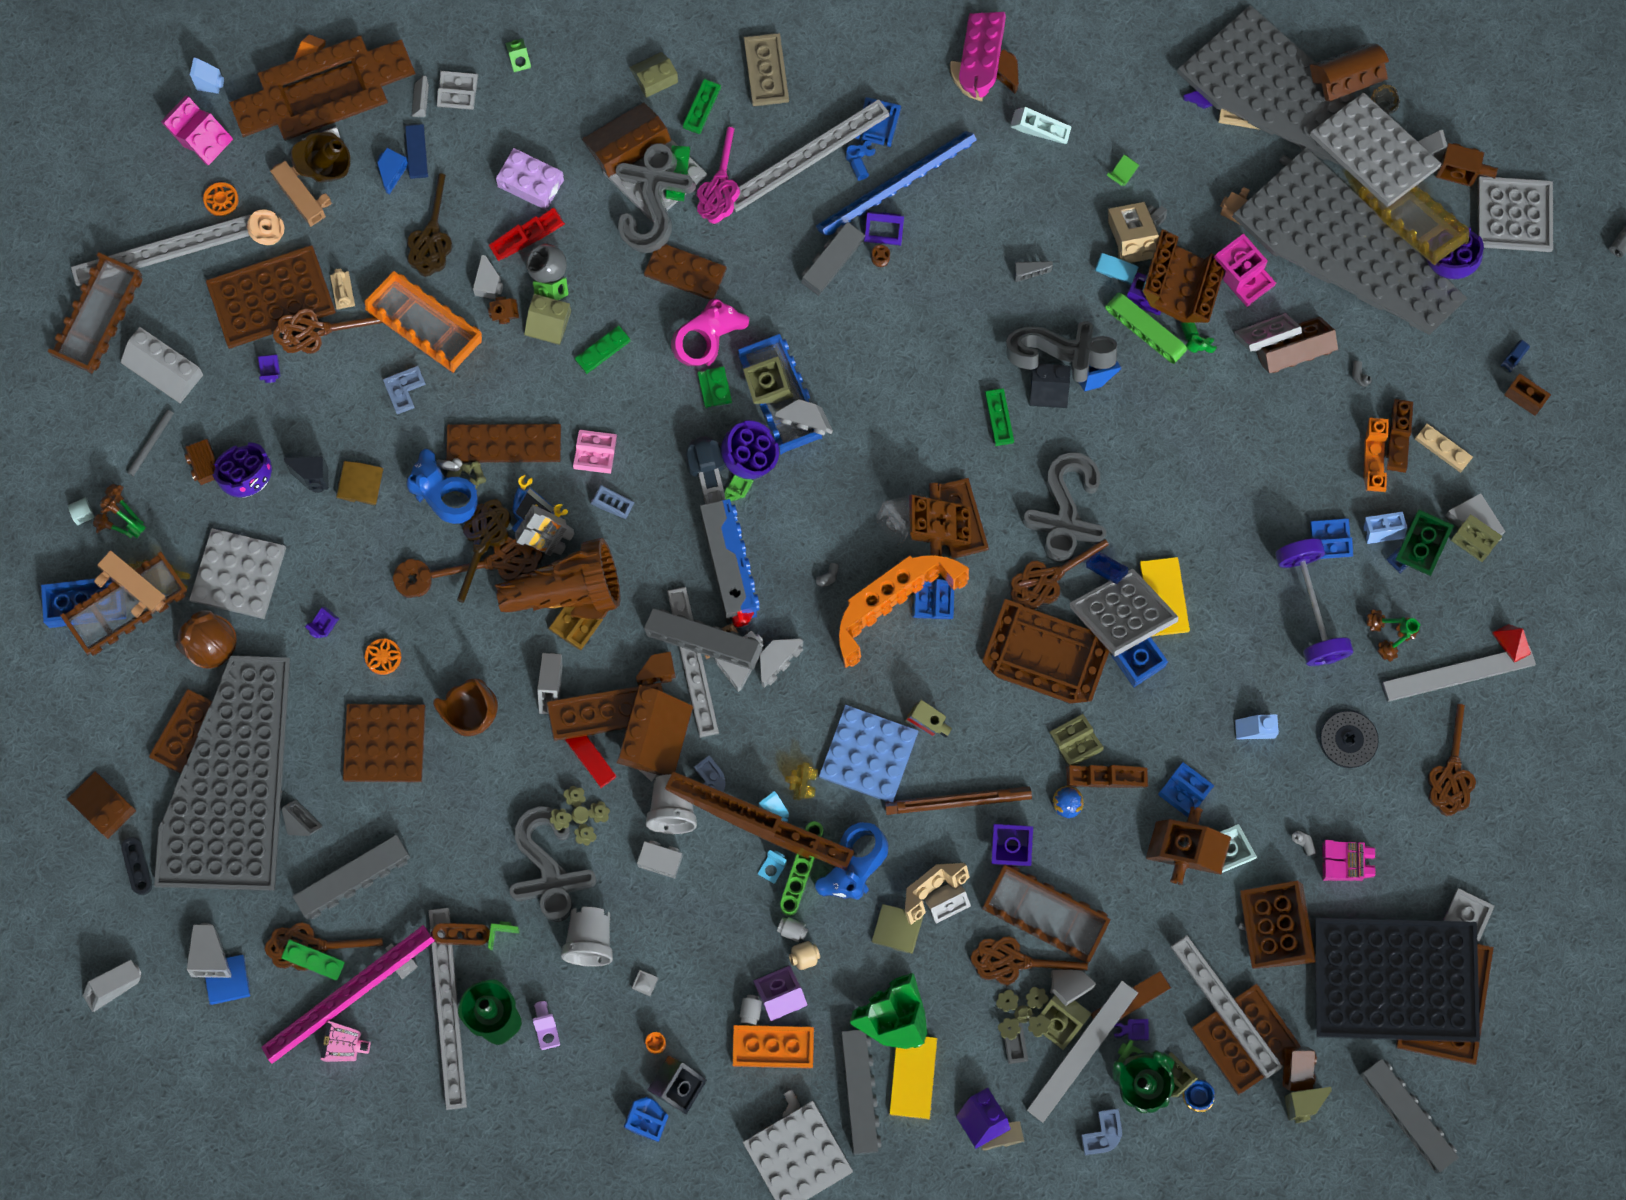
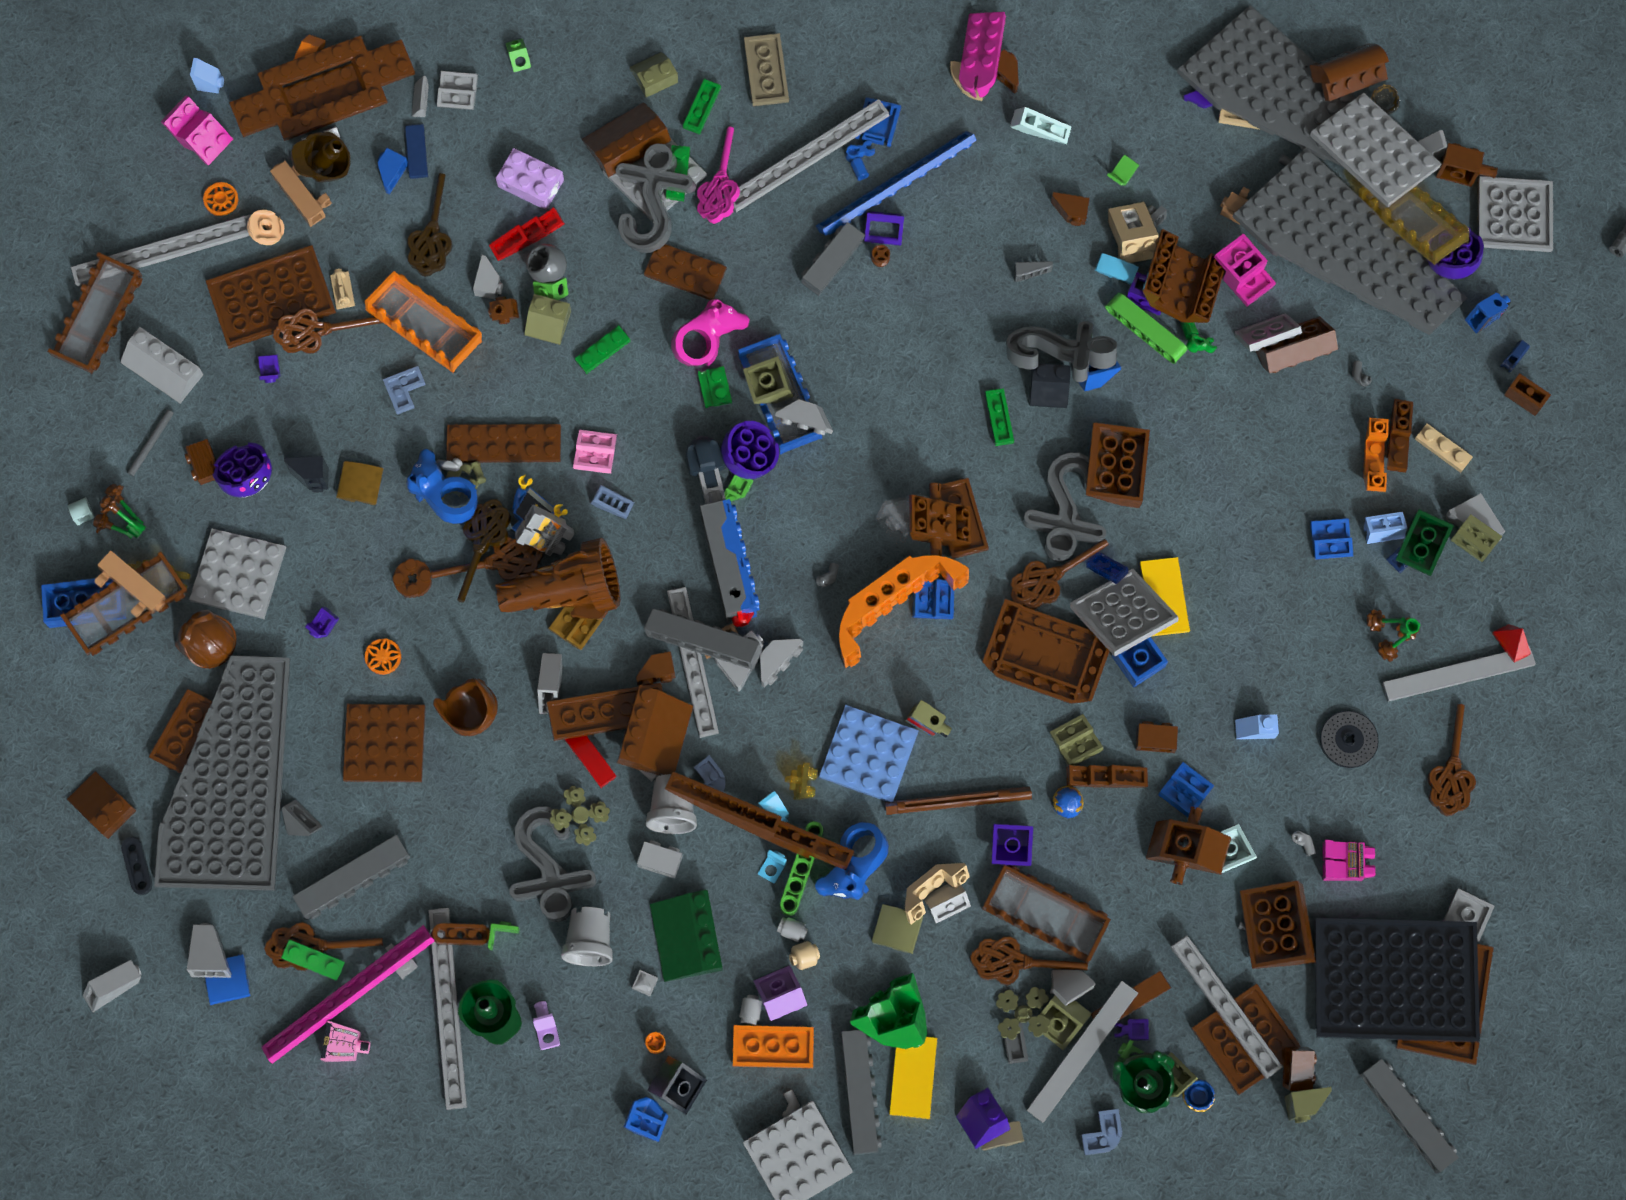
(686, 936): none -> dark green slope
(1071, 207): none -> reddish brown slope
(1117, 464): none -> reddish brown slope
(1156, 737): none -> reddish brown brick
(1300, 554): dark purple axle -> none
(1491, 307): none -> blue torso

